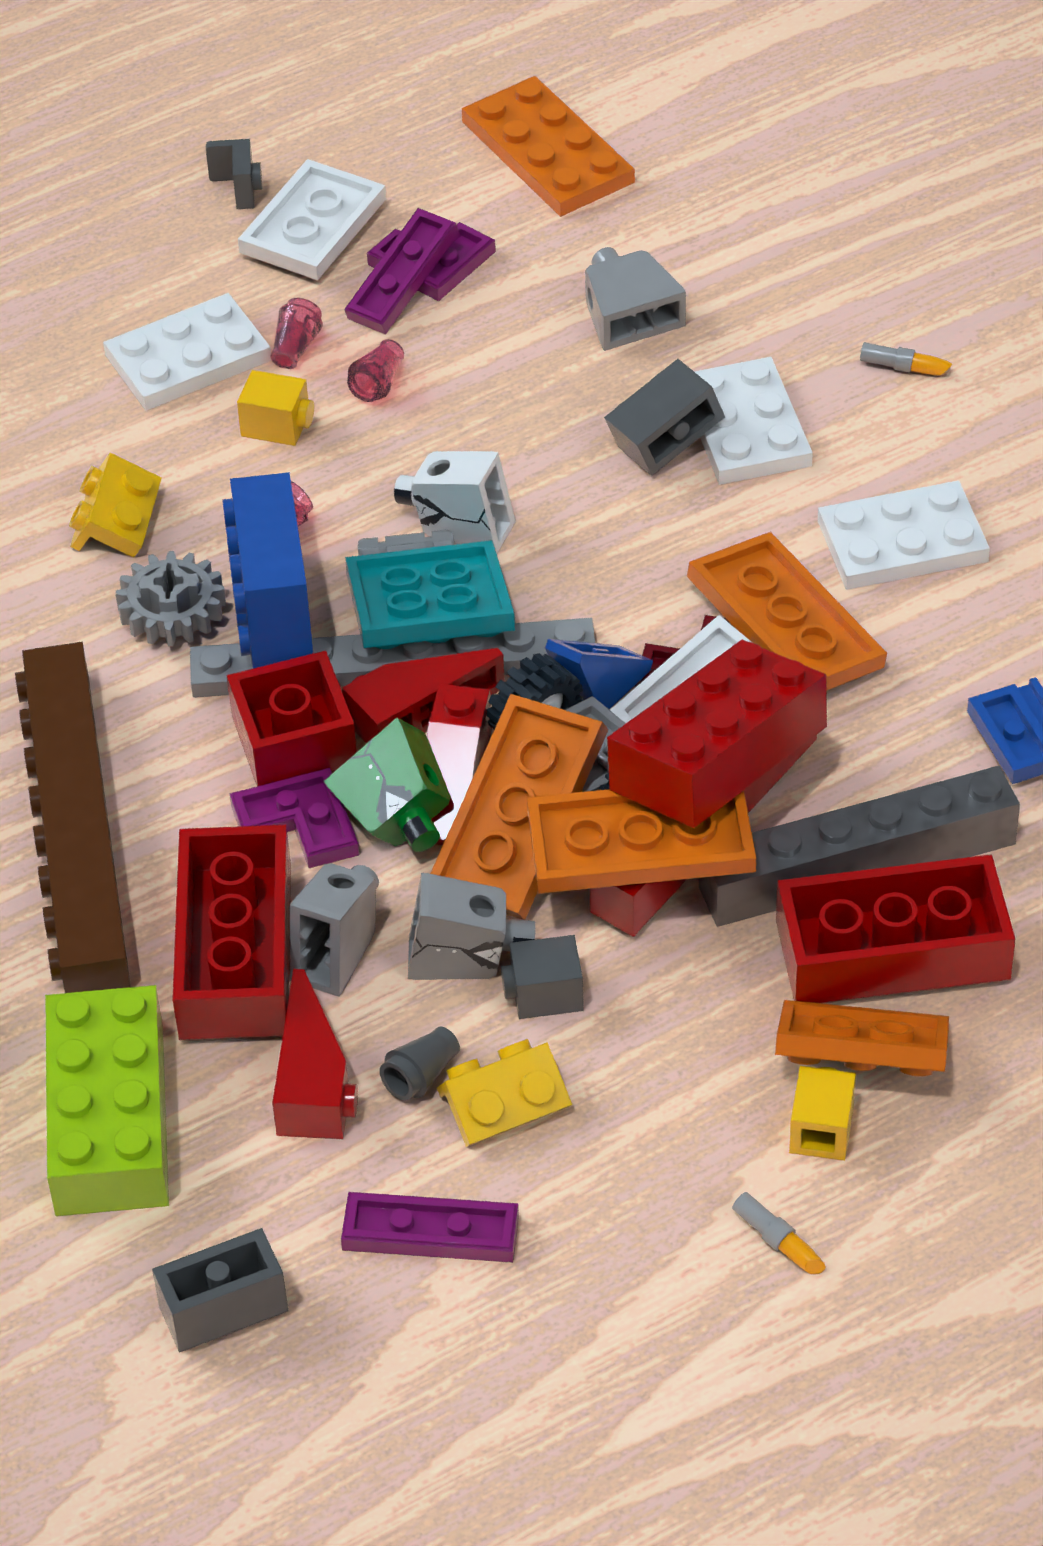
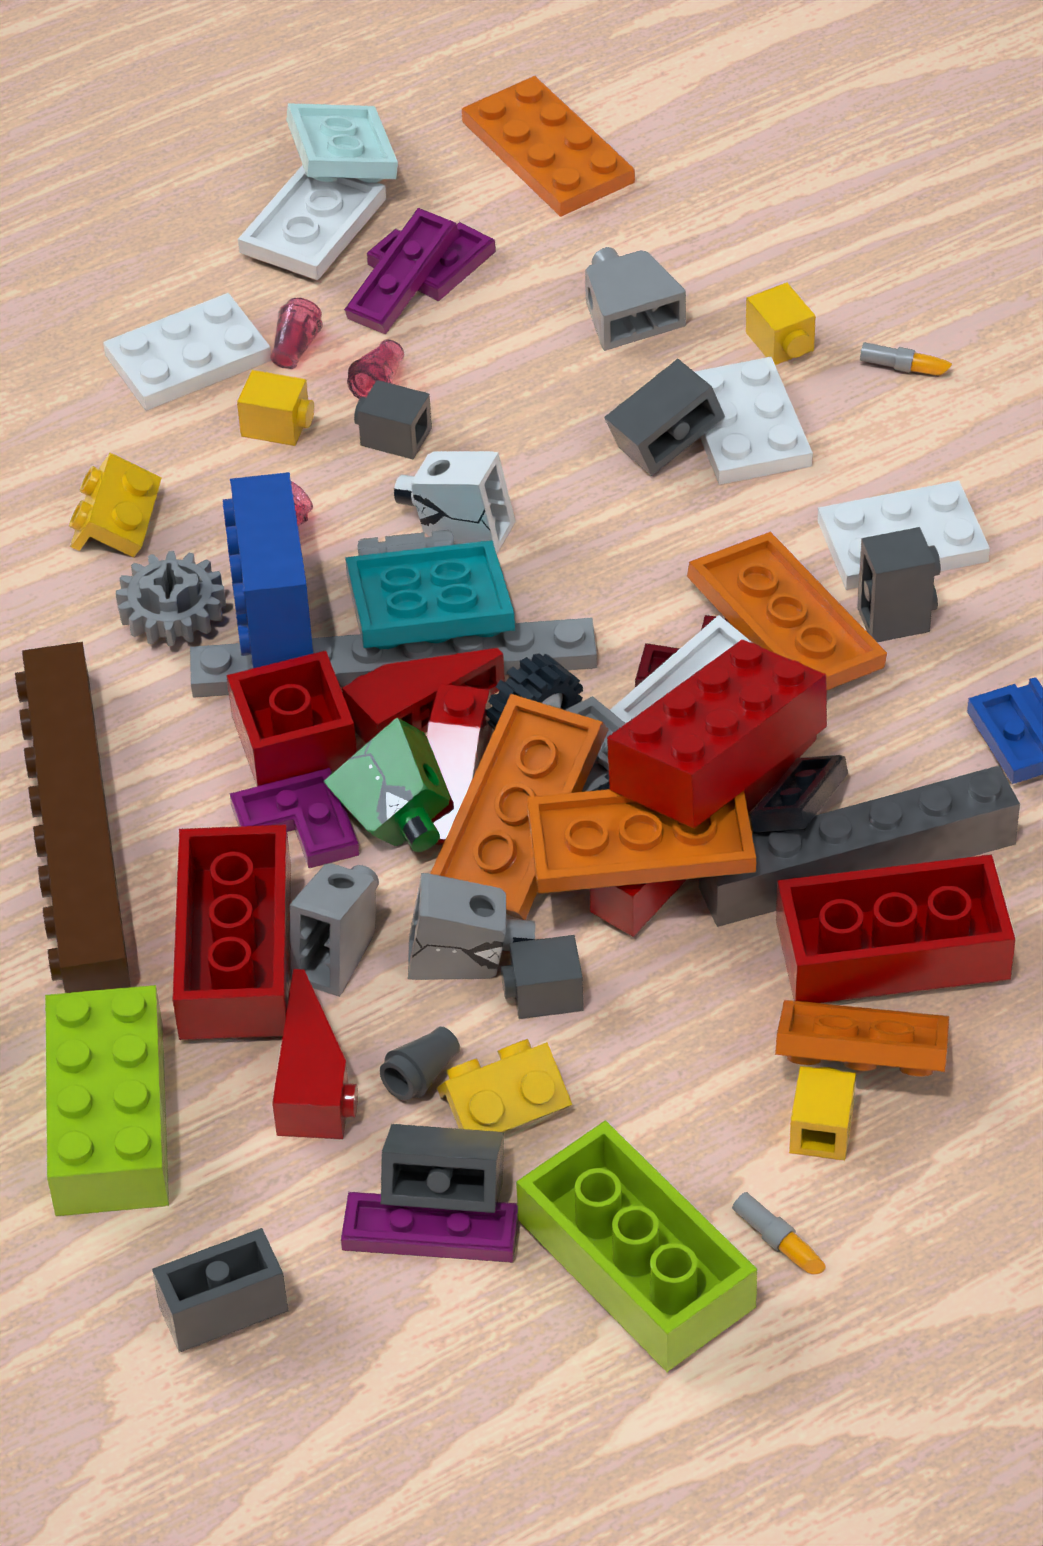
(233, 161): dark grey bracket -> none
(341, 142): none -> light aqua plate
(394, 419): none -> dark grey brick
(442, 1168): none -> dark grey brick
(603, 669): blue slope -> none
(636, 1245): none -> lime brick
(780, 323): none -> yellow brick
(799, 793): none -> black tile
(897, 584): none -> dark grey brick

